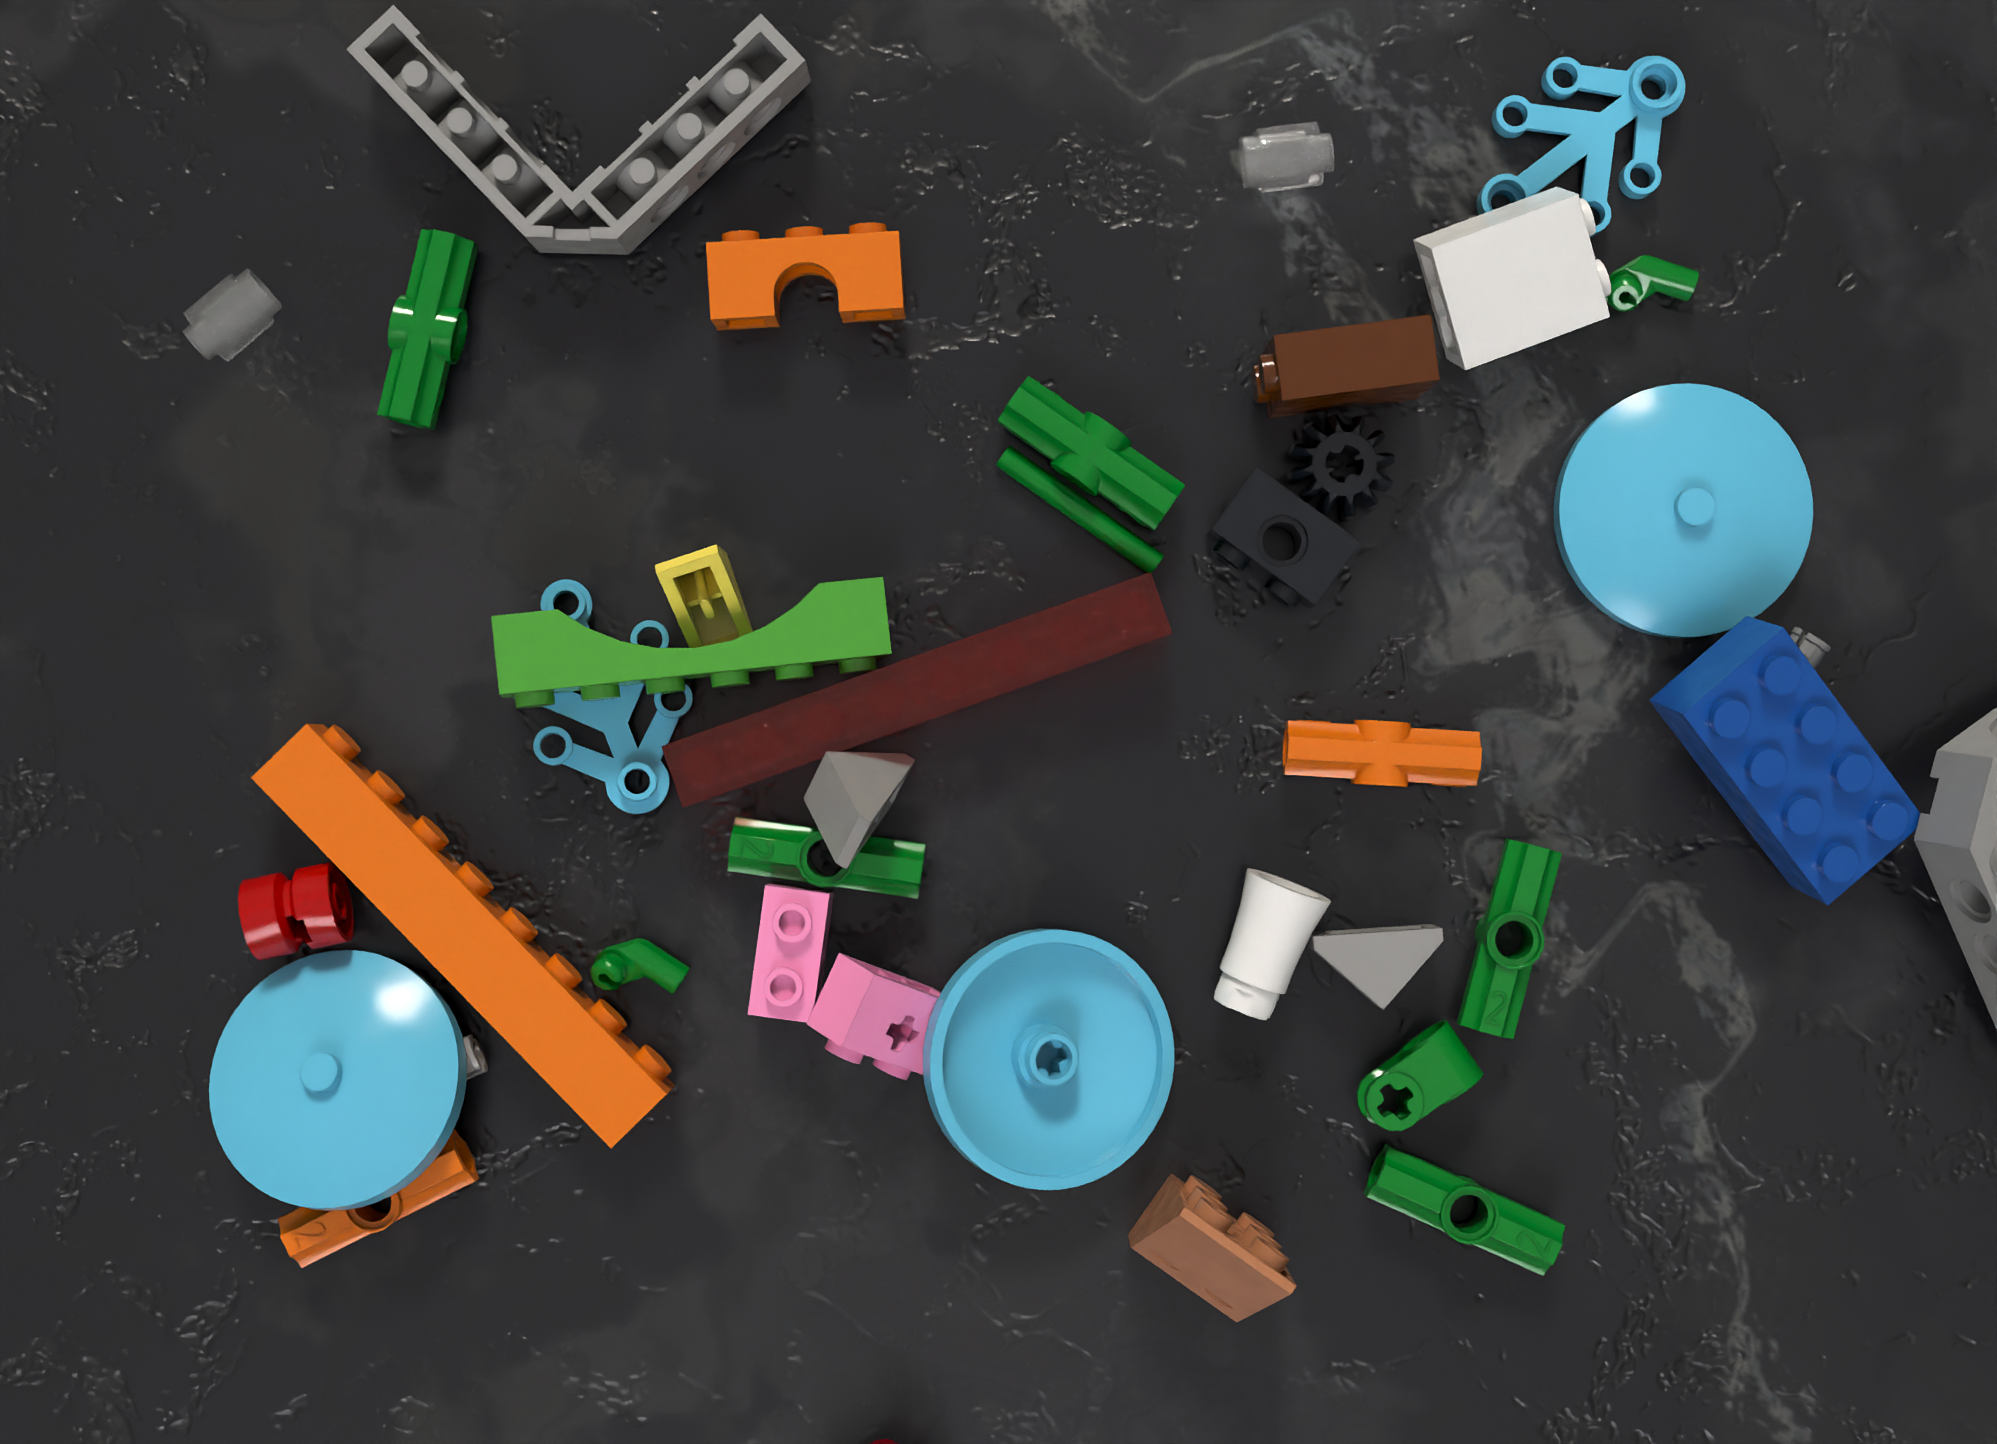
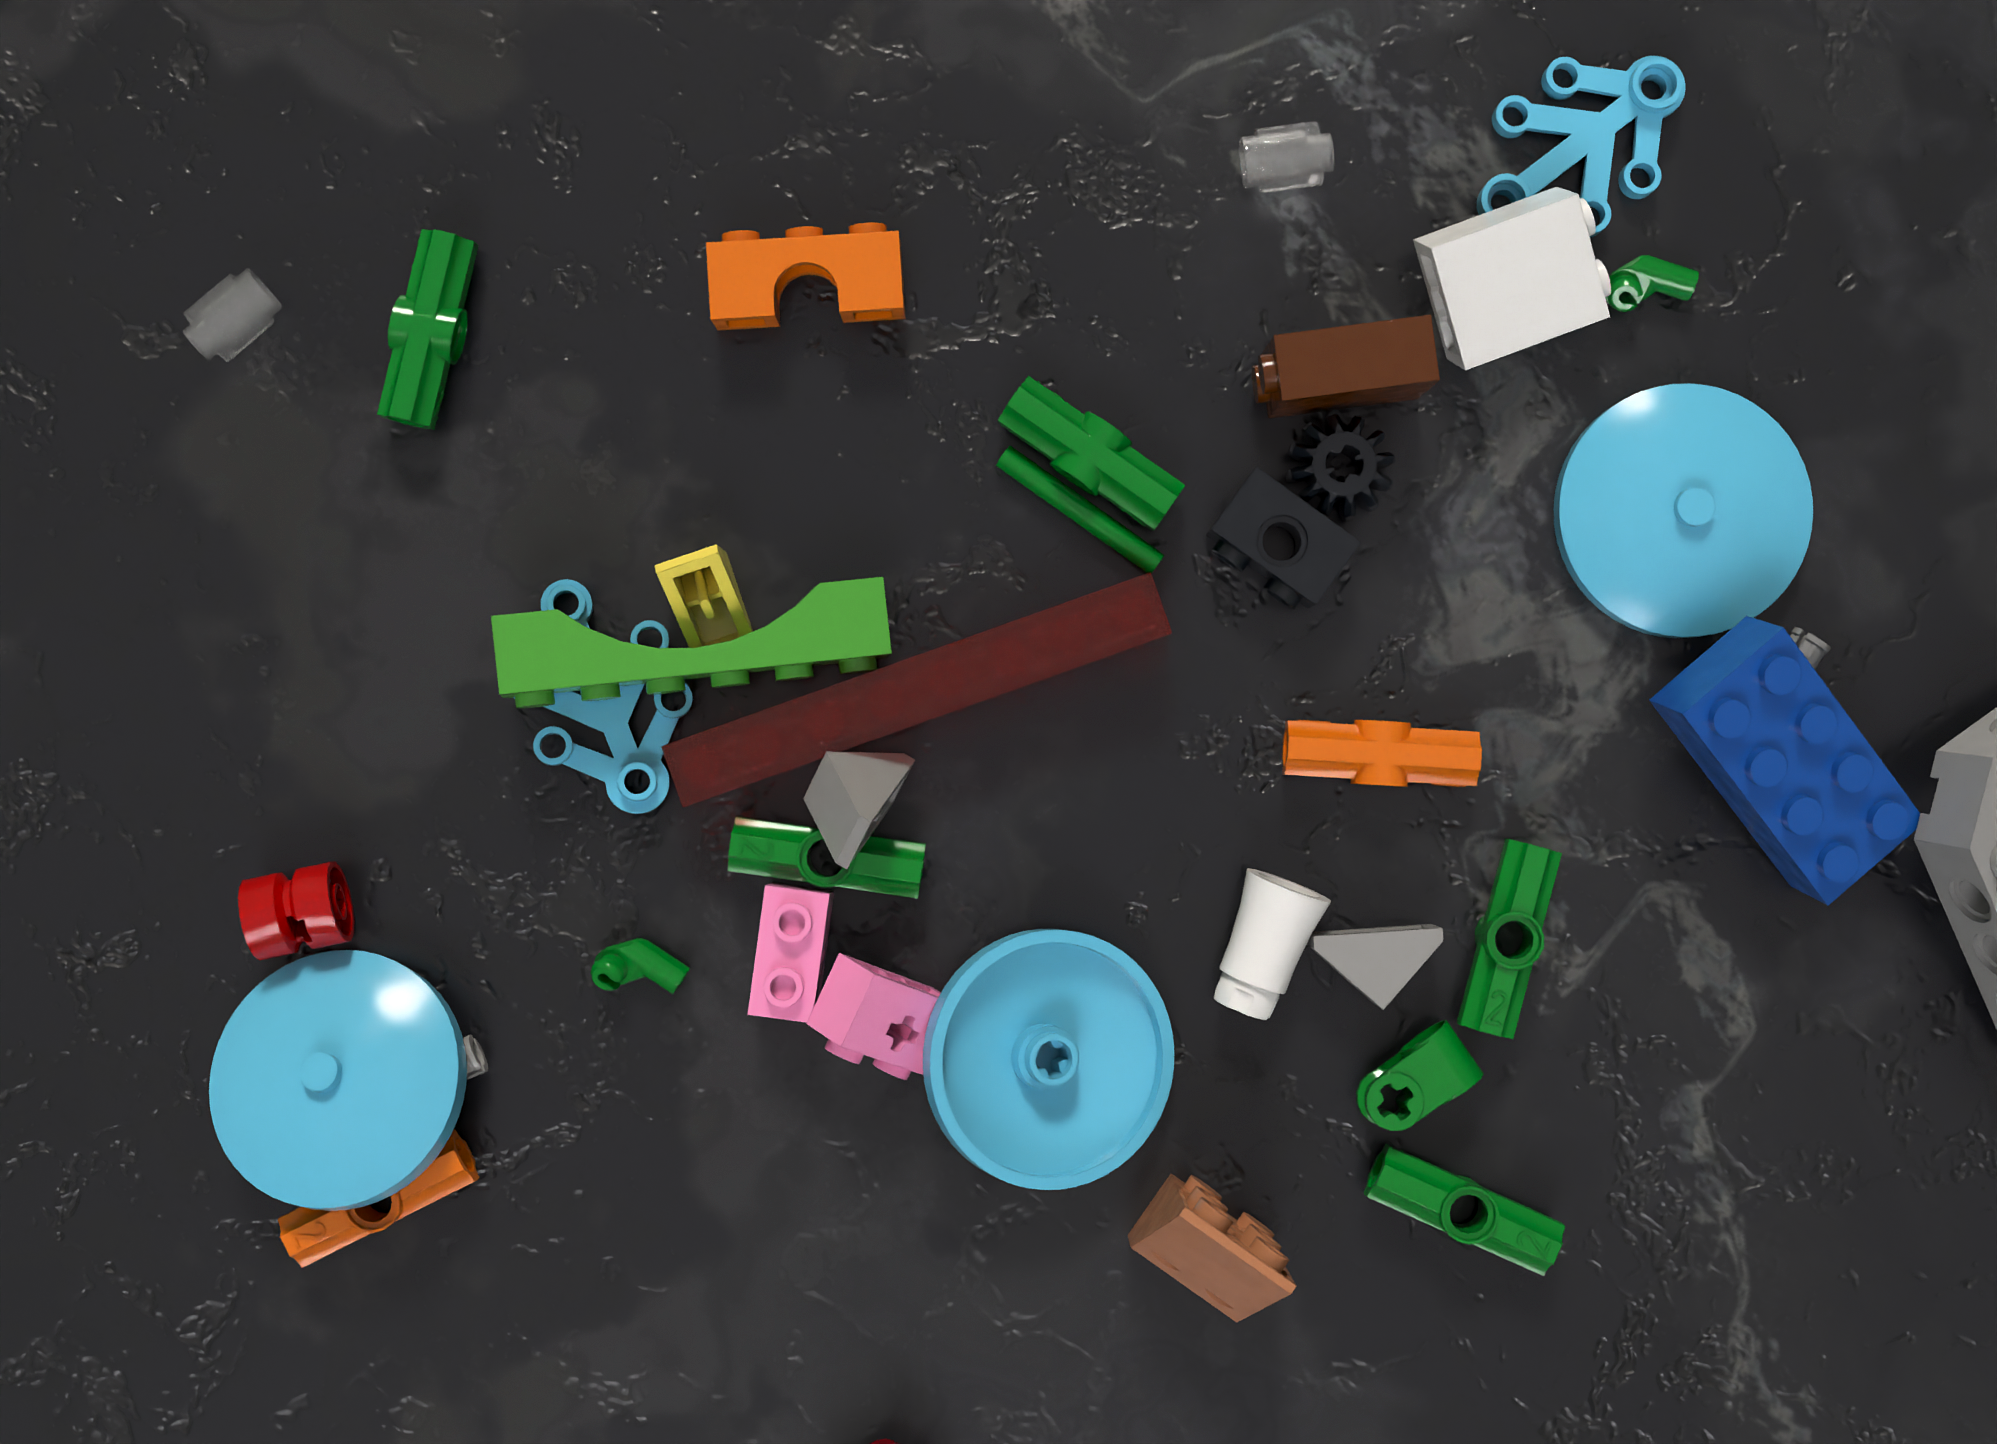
(464, 930): orange brick -> none
(615, 204): light grey brick -> none

